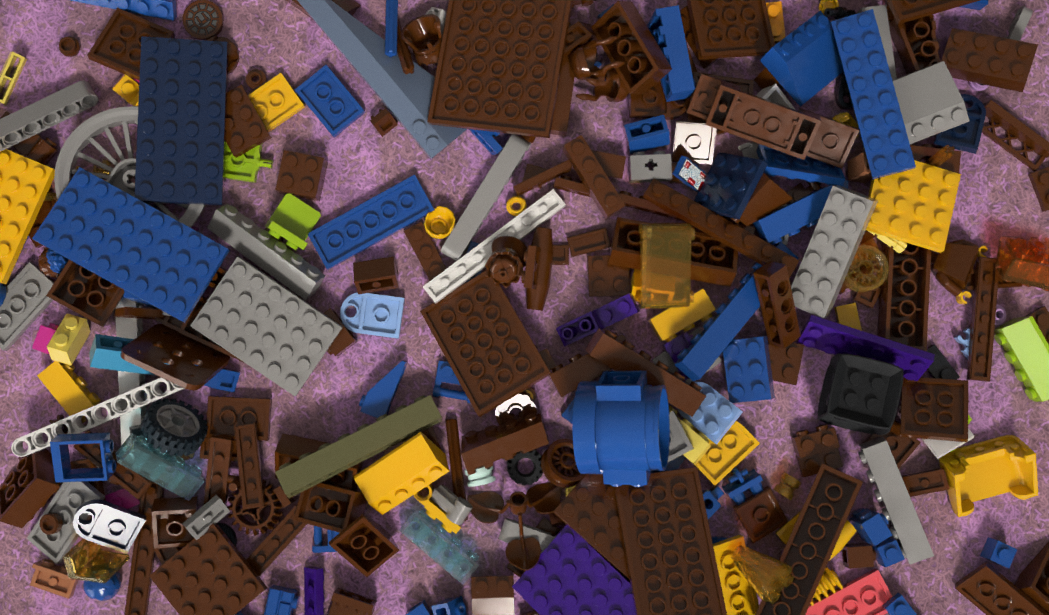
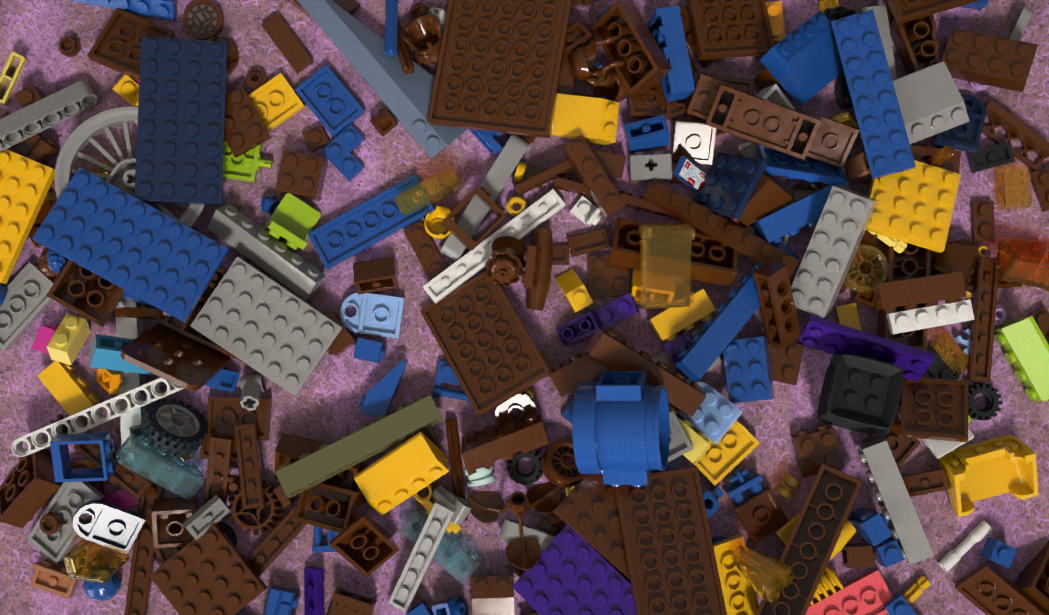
(29, 95): none -> reddish brown brick
(109, 380): none -> light orange plate
(251, 388): none -> light grey piece
(269, 204): none -> blue plate
(287, 43): none -> reddish brown tile
(316, 138): none -> reddish brown plate
(340, 151): none -> blue plate
(369, 350): none -> blue brick
(418, 10): none -> reddish brown tile
(422, 555): none -> light grey plate
(428, 191): none -> clear yellow slope
(495, 207): none -> reddish brown window
(520, 172): none -> yellow tile
(574, 291): none -> yellow slope
(585, 116): none -> yellow slope
(586, 212): none -> white bracket
(915, 590): none -> yellow axle
(919, 291): none -> reddish brown brick
(930, 317): none -> white plate
(950, 353): none -> clear yellow plate
(974, 537): none -> white piece
(982, 221): none -> reddish brown plate
(991, 157): none -> black plate
(992, 401): none -> black tyre
(1013, 188): none -> clear yellow brick

